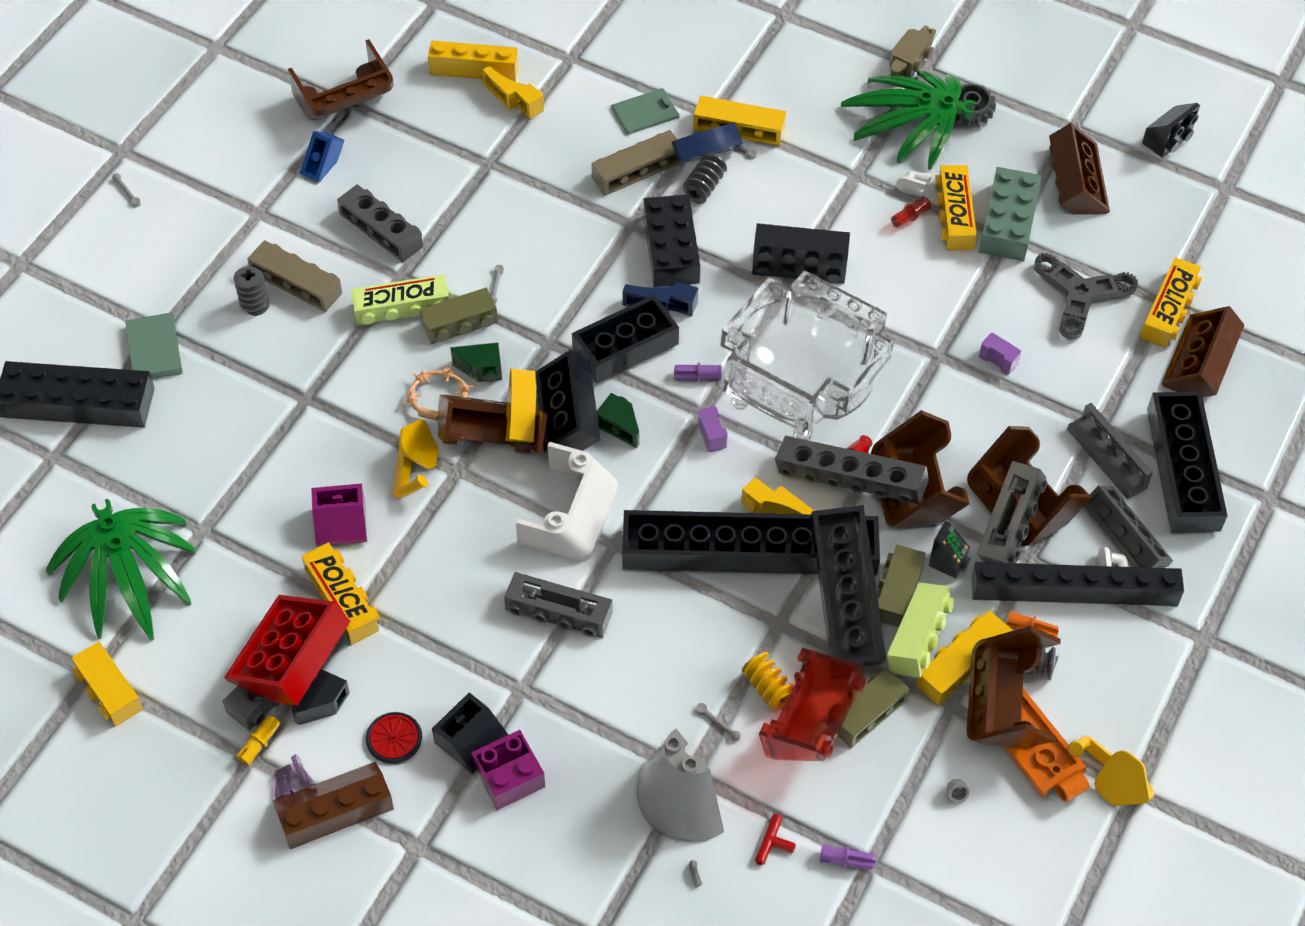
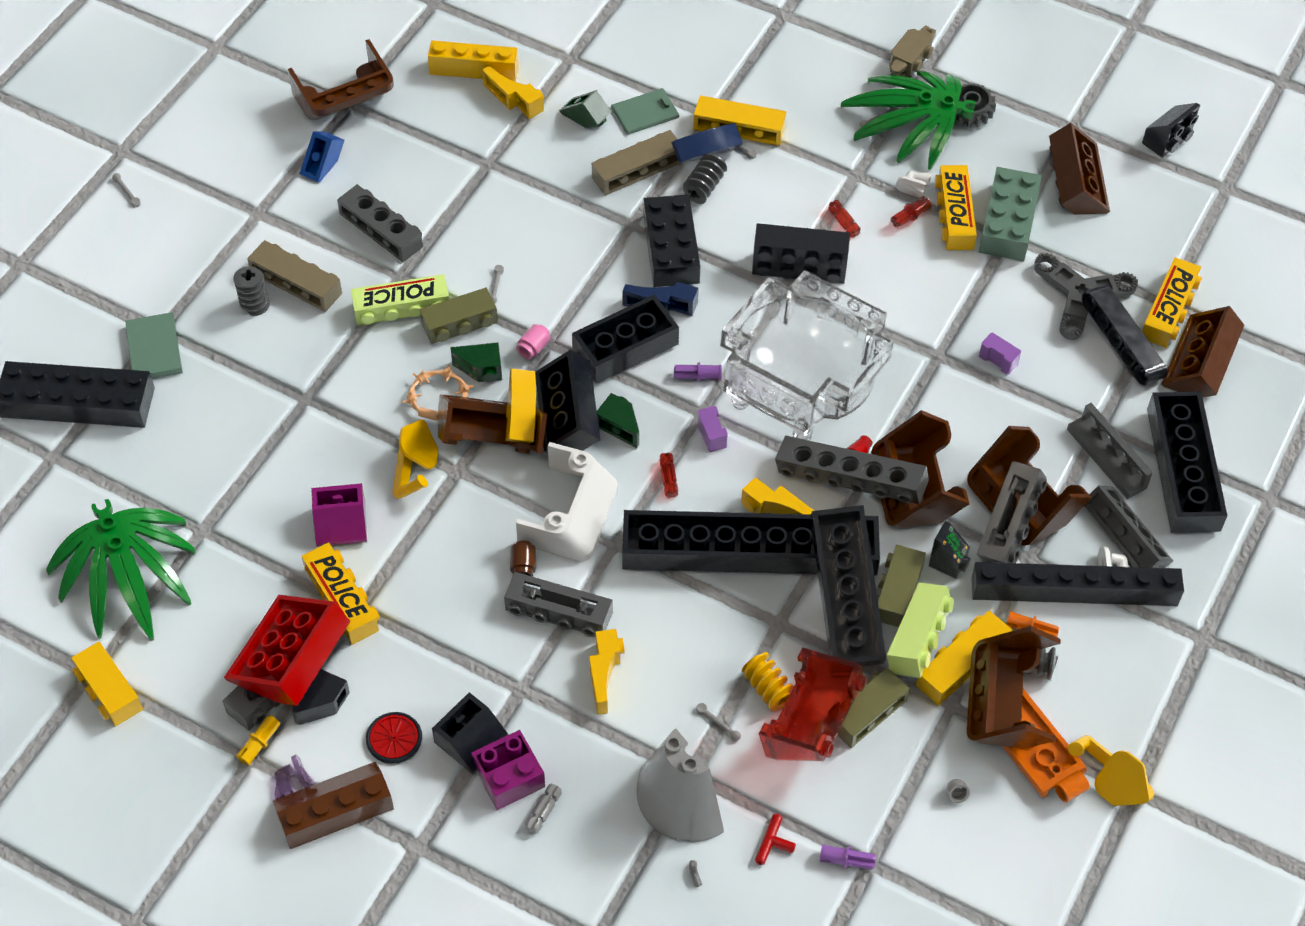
(523, 558): none -> reddish brown brick
(533, 341): none -> bright pink brick
(543, 808): none -> light grey axle
(587, 110): none -> slope
(601, 665): none -> yellow slope
(668, 475): none -> clear red axle
(844, 218): none -> clear red axle
(1124, 335): none -> black beam

